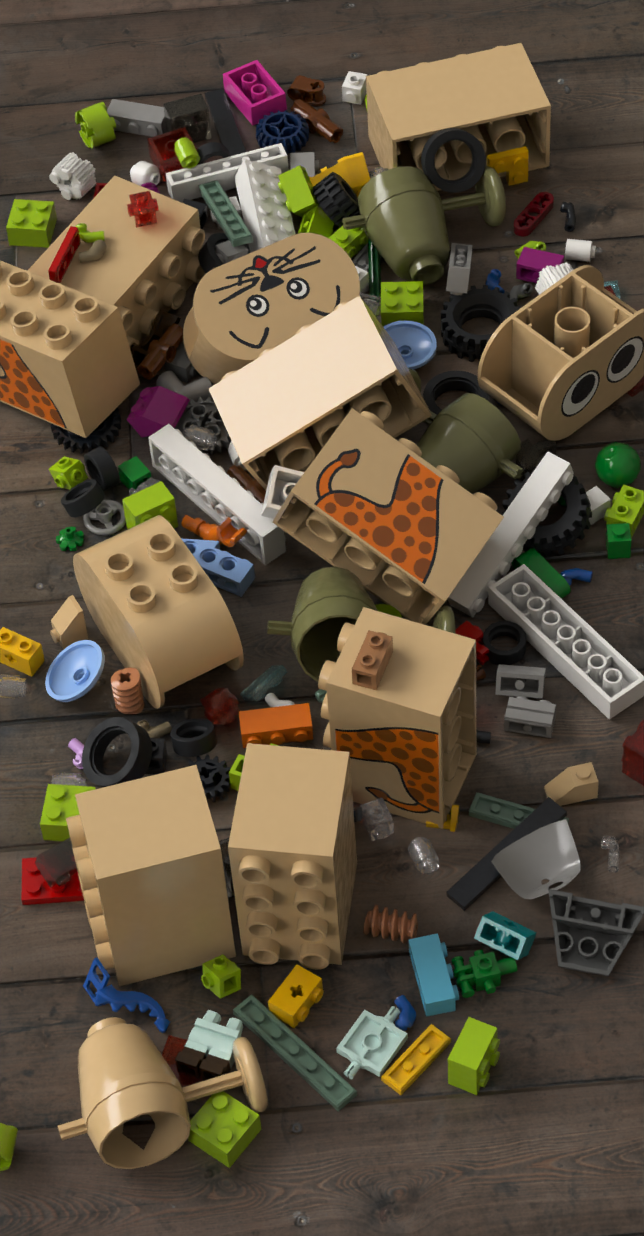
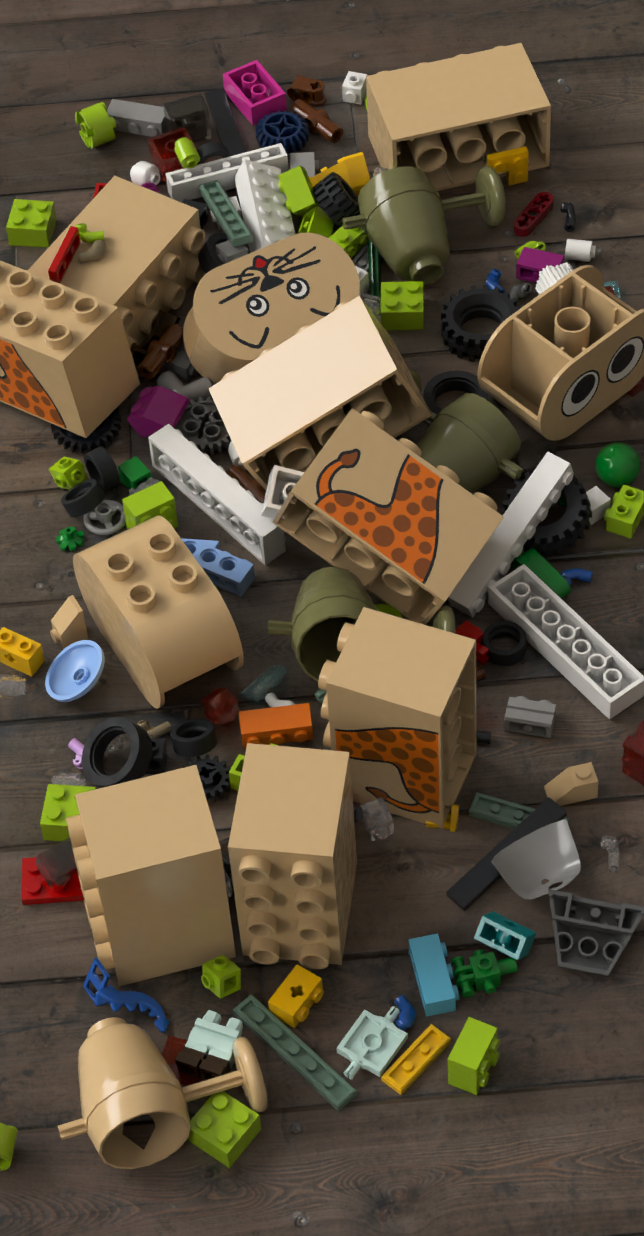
(73, 176): white brick -> none
(127, 691): nougat piece -> none
(143, 208): clear red brick -> none
(201, 436): clear brick -> none
(224, 533): orange piece -> none
(372, 660): medium nougat brick -> none
(391, 924): nougat piece -> none
(414, 342): light blue dish -> none
(423, 855): clear brick -> none
(459, 268): light grey brick -> none
(475, 171): black tyre -> none
(520, 681): light grey brick -> none
(618, 541): green brick -> none

